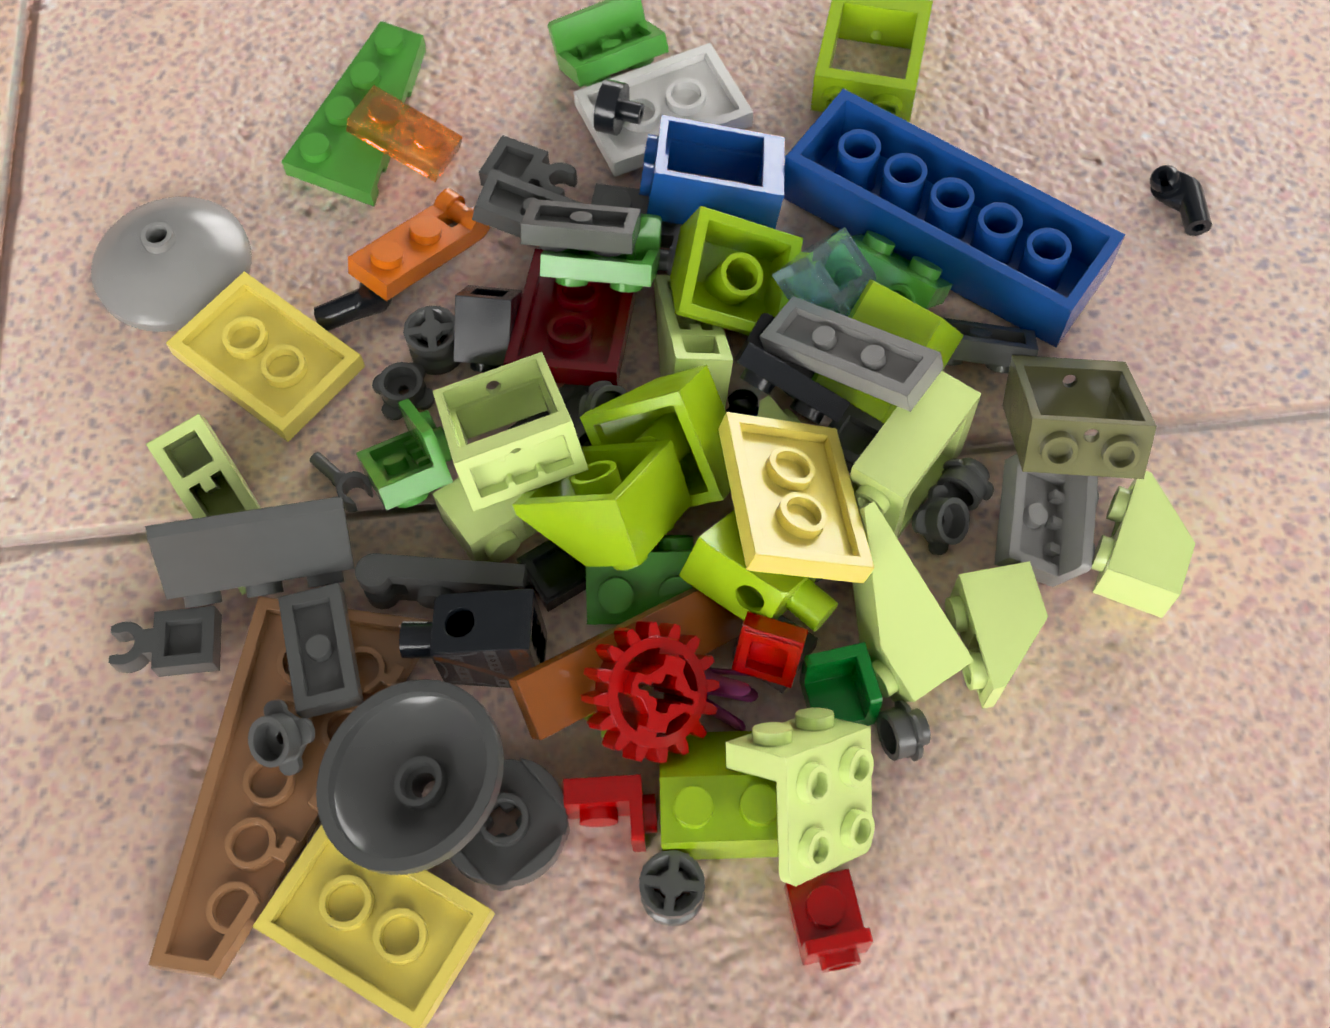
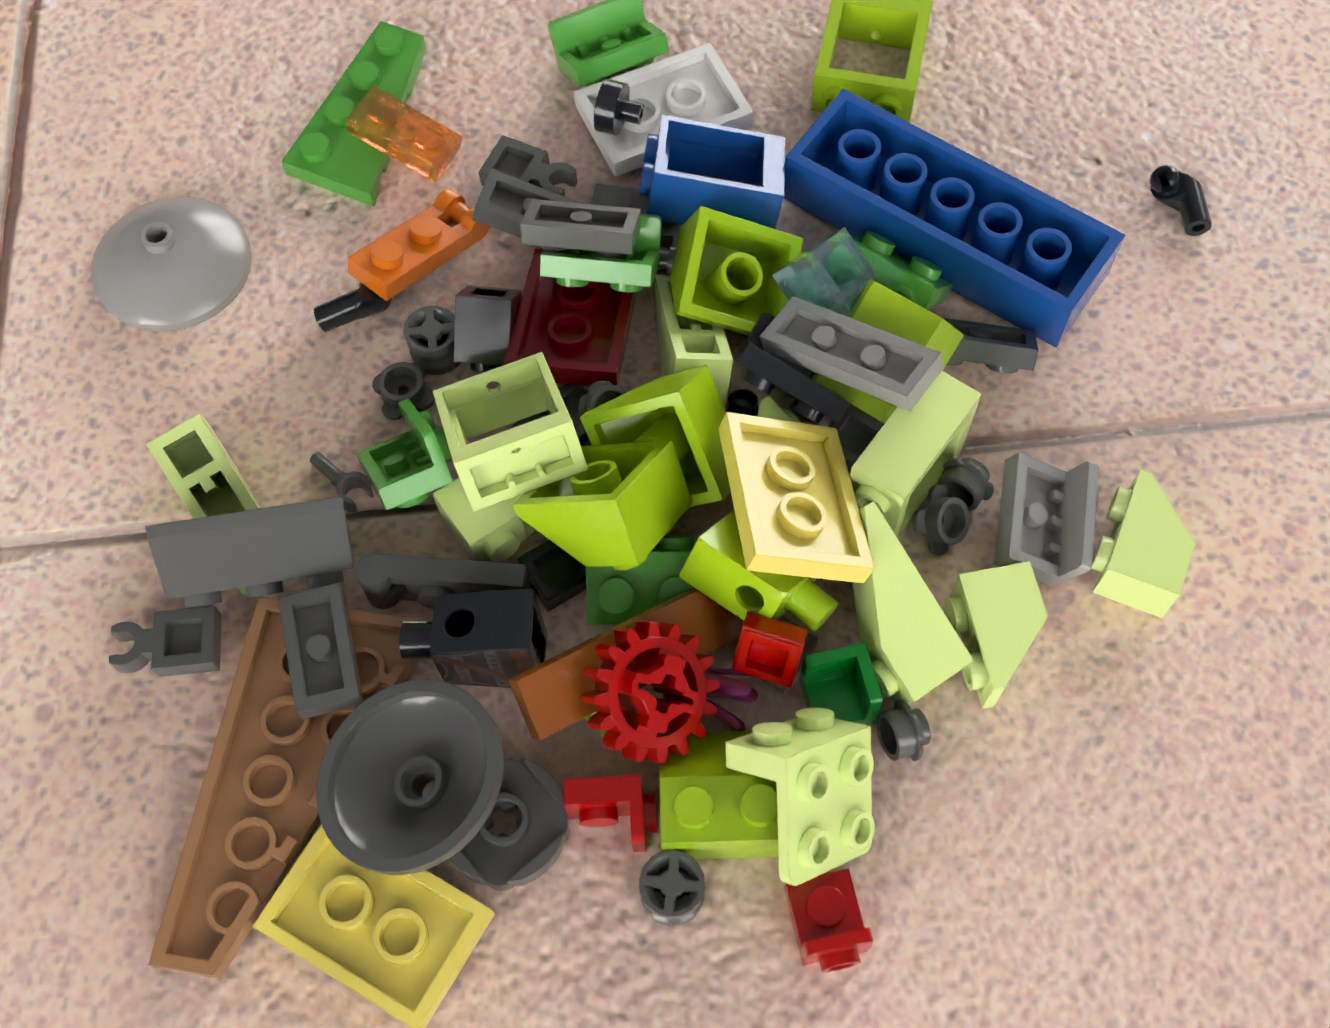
(266, 355): light yellow plate -> none
(280, 738): dark grey plate -> none
(1053, 416): olive window -> none

